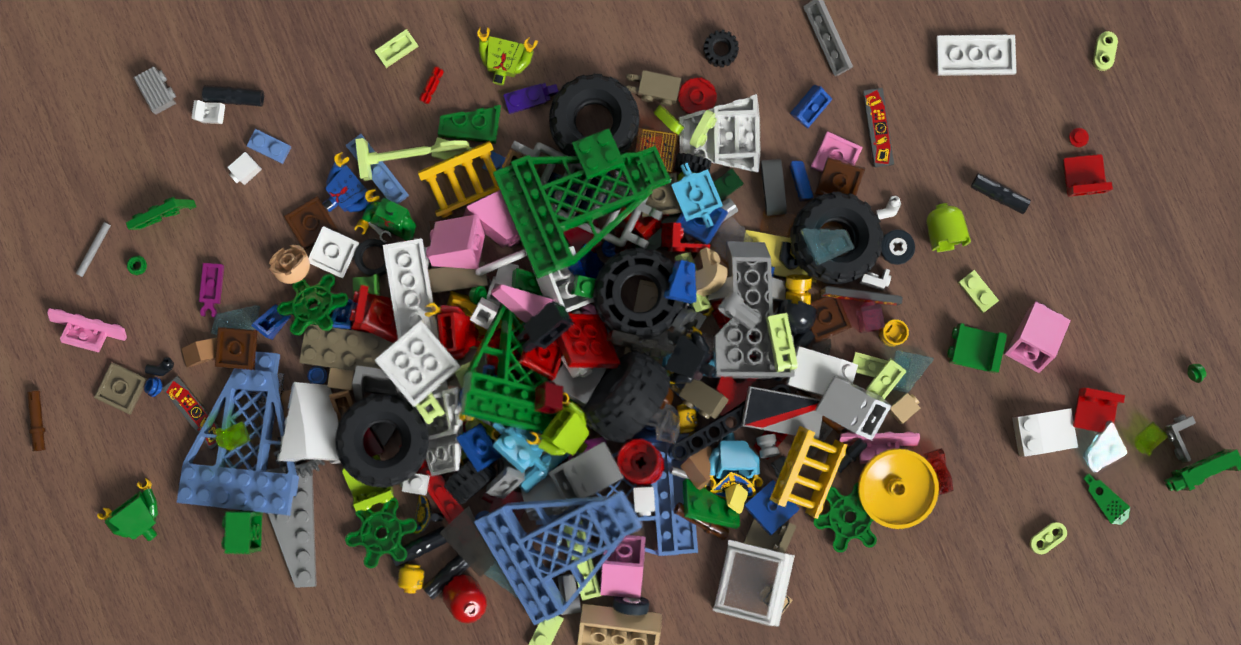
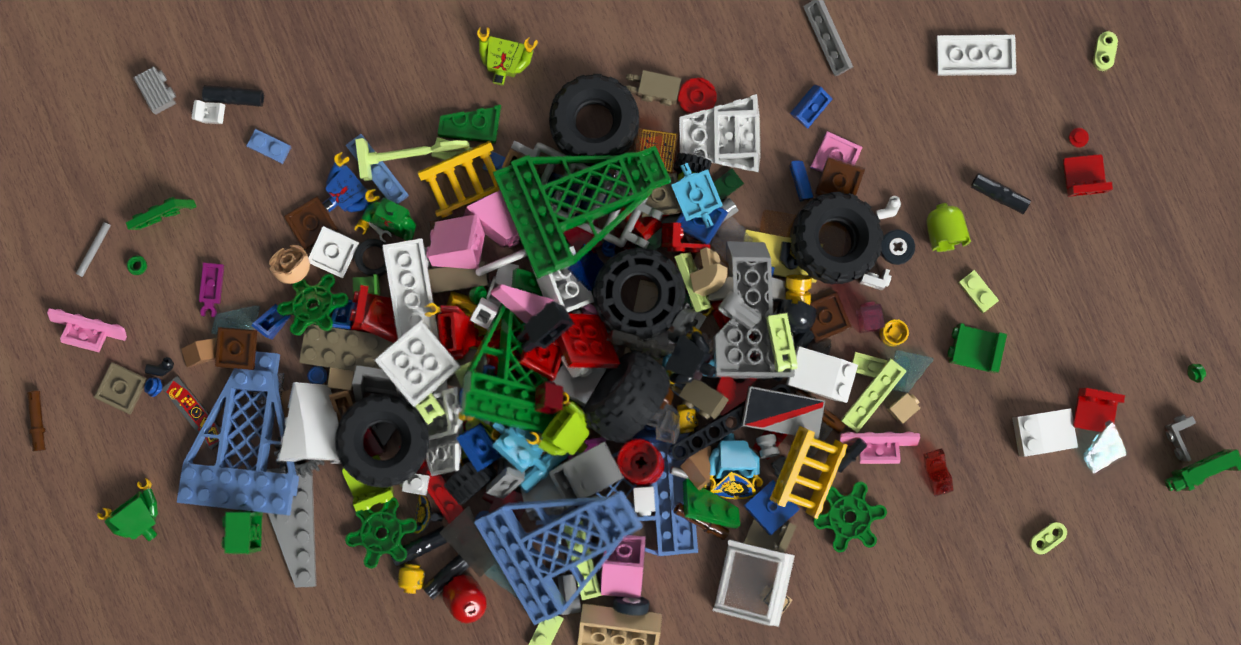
(232, 436): clear neon green bracket -> none
(243, 169): white brick -> none
(396, 48): yellowish green plate -> none
(431, 85): red axle -> none
(529, 97): dark purple hinge -> none
(583, 286): green plate -> none
(598, 153): green plate -> none
(668, 119): lime beam -> none
(682, 282): blue wing -> none
(699, 136): yellowish green plate -> none
(717, 37): black tyre -> none
(736, 497): light yellow slope -> none
(773, 187): dark grey beam -> none
(826, 243): clear light blue wing -> none
(853, 407): light grey slope -> none
(861, 296): dark grey tile -> none
(878, 127): tile -> none
(898, 488): yellow dish -> none
(1038, 337): bright pink slope -> none
(1107, 497): green piece -> none
(1149, 438): clear neon green bracket -> none

